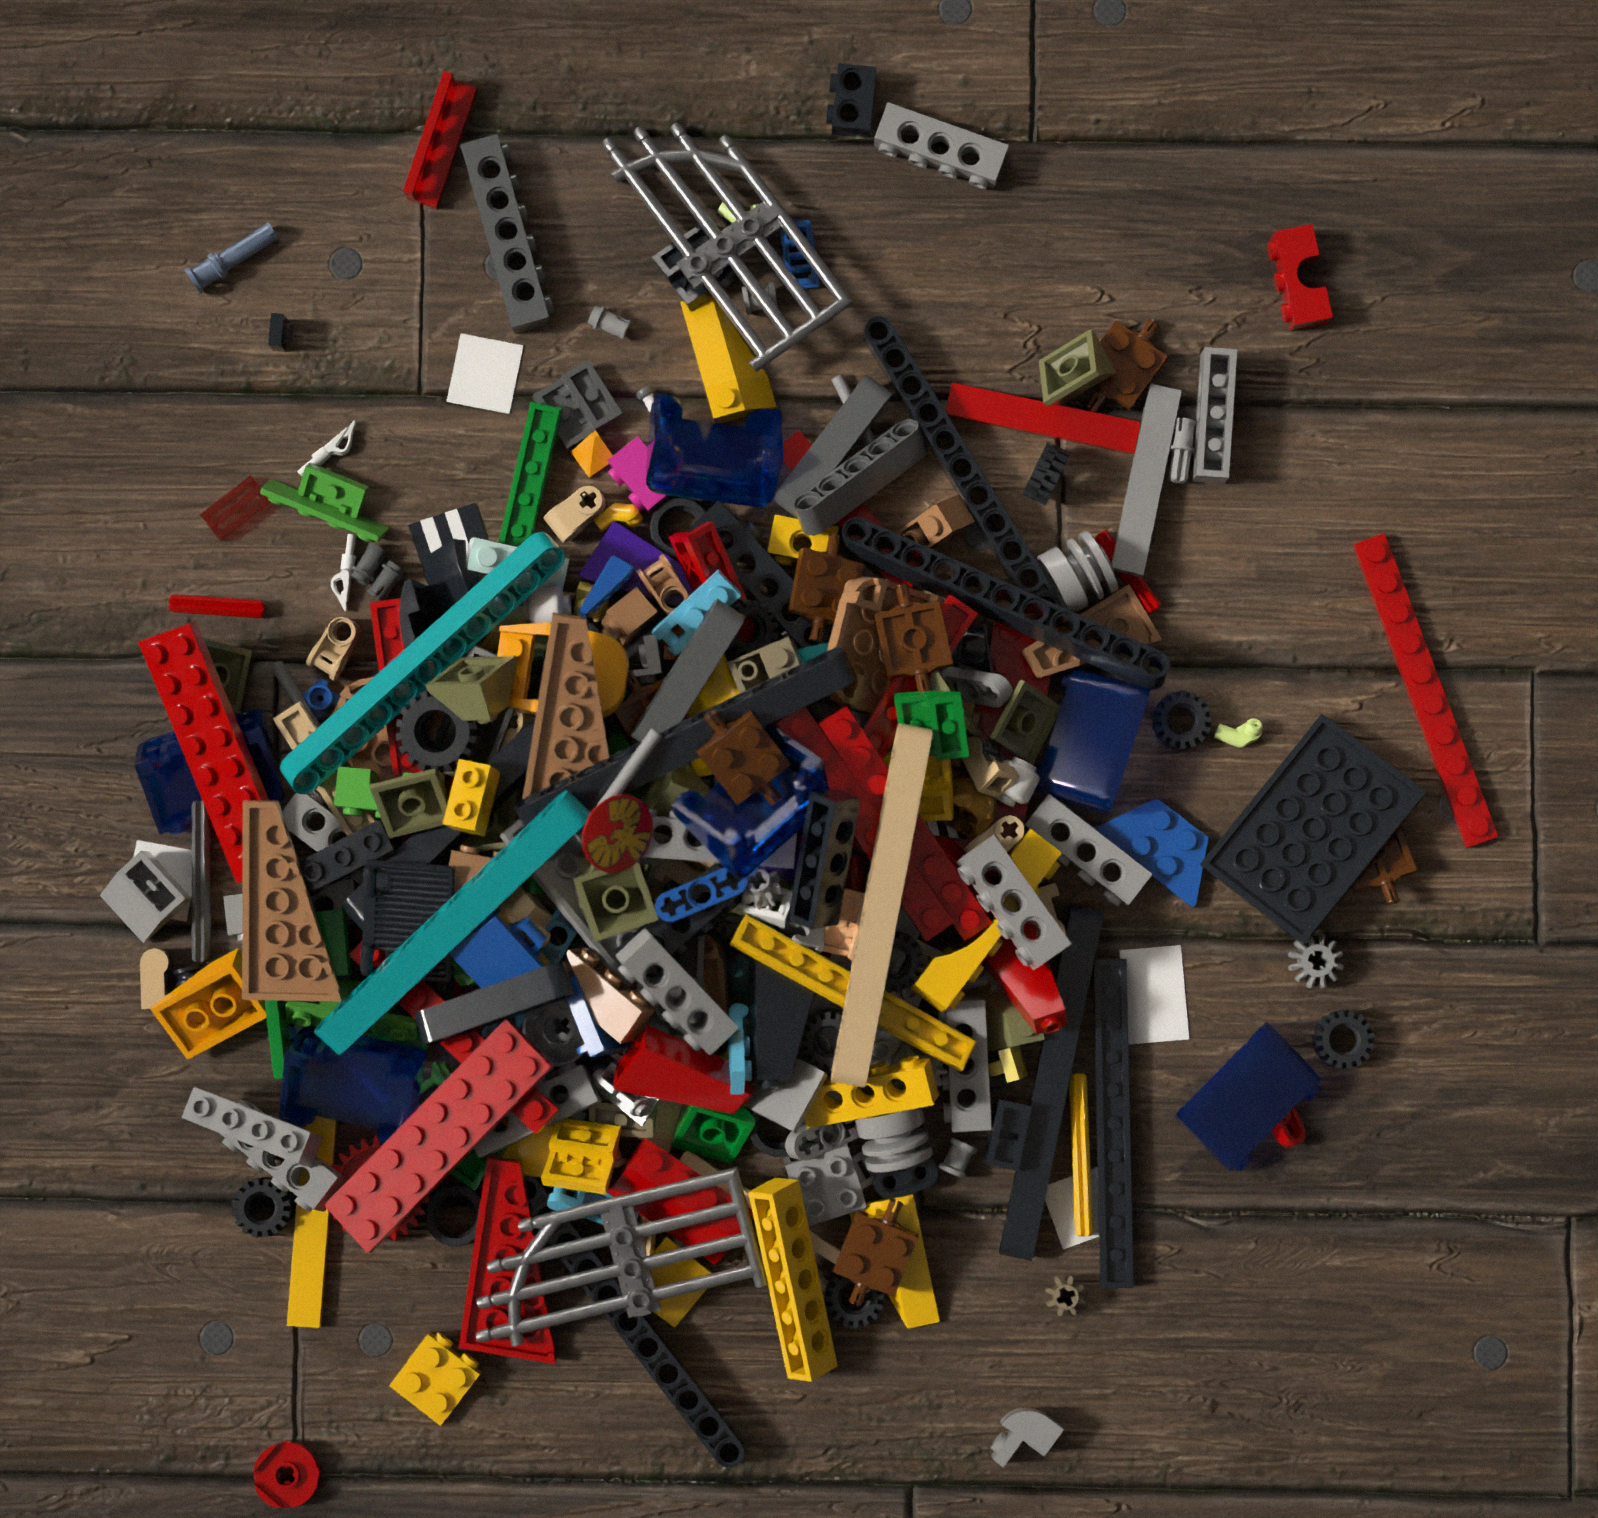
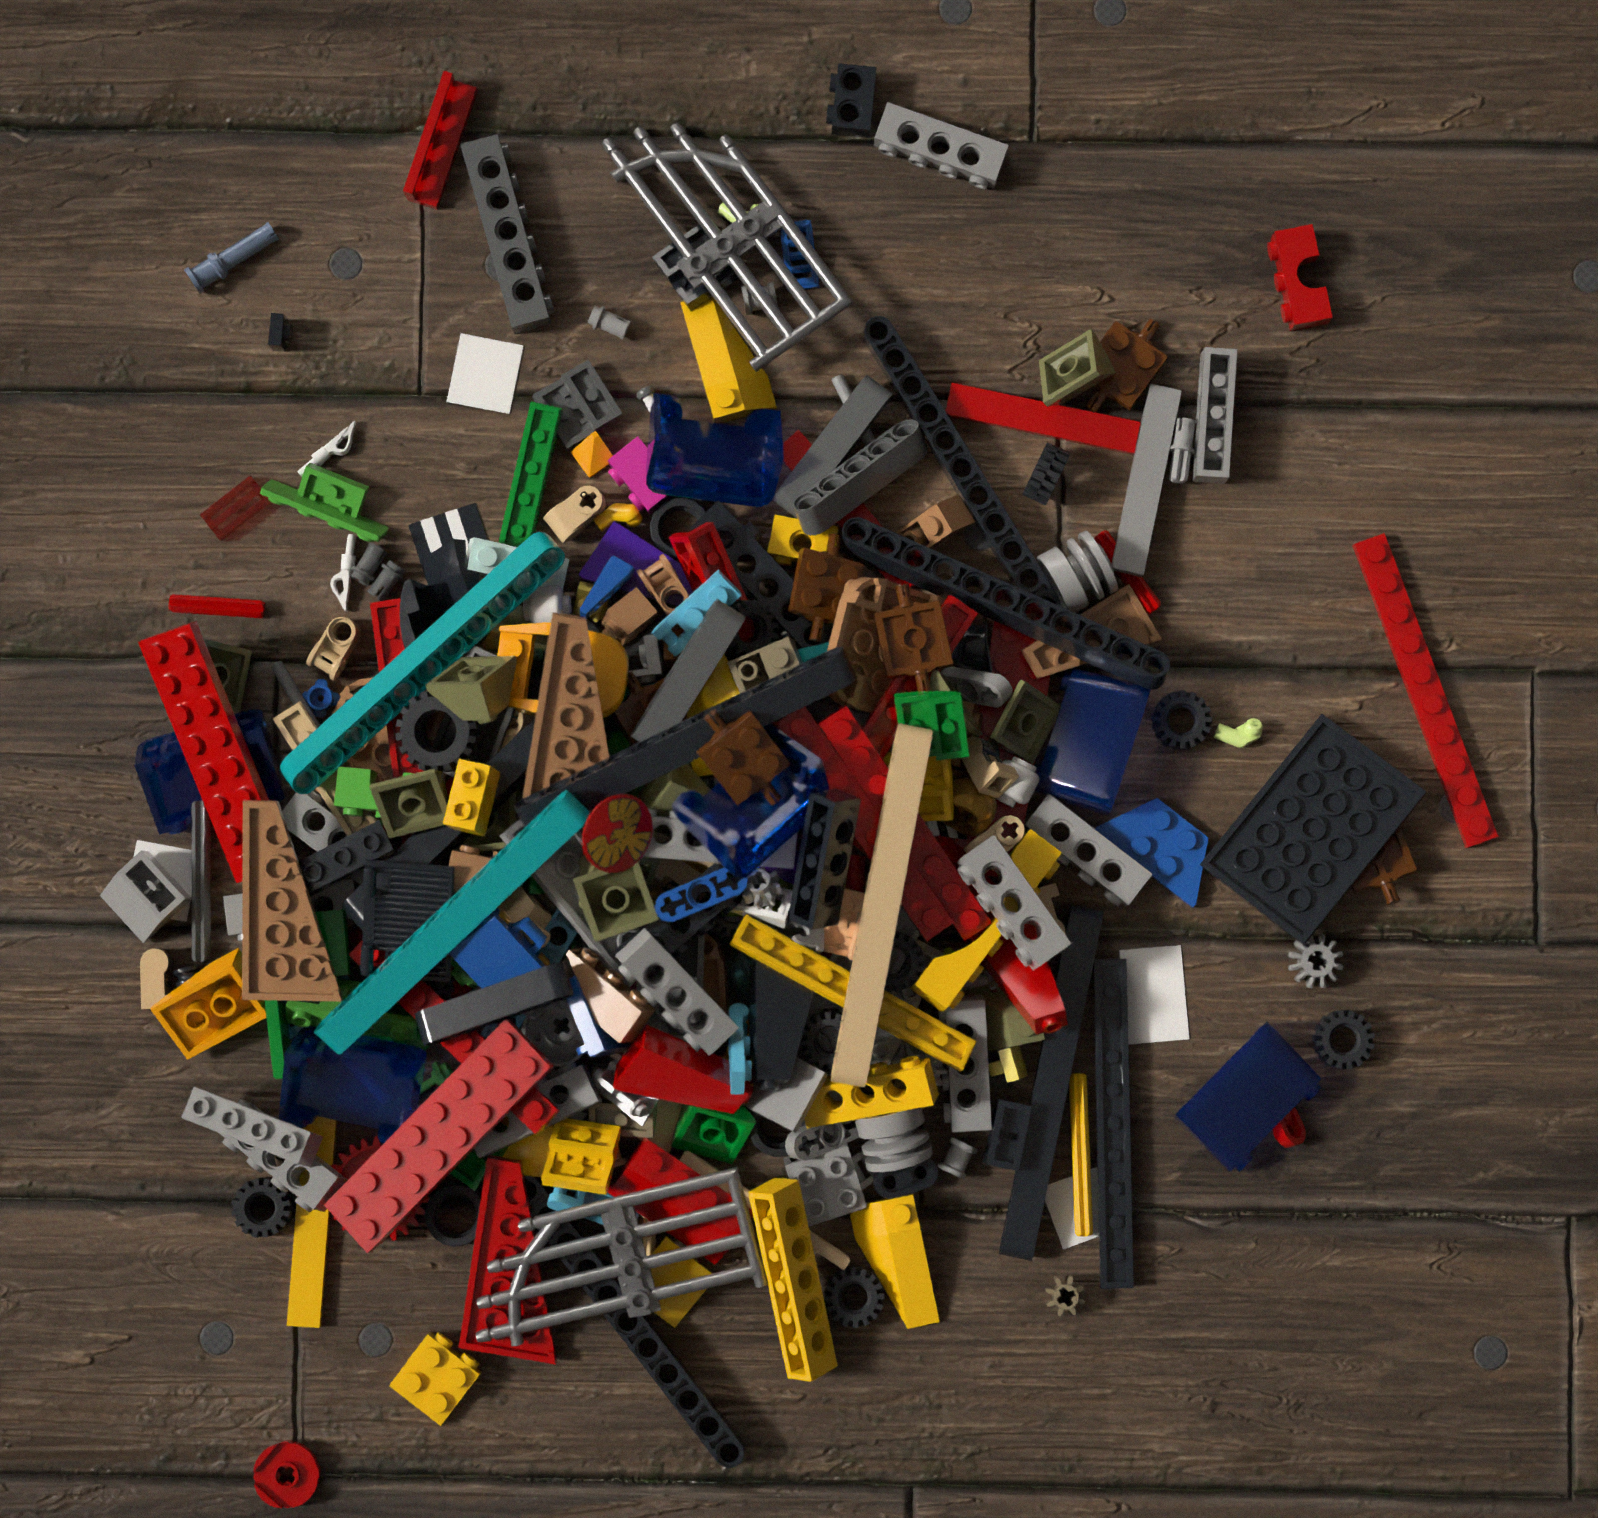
(633, 764): light grey bar -> none
(875, 1252): reddish brown plate -> none
(1028, 1426): light grey brick -> none

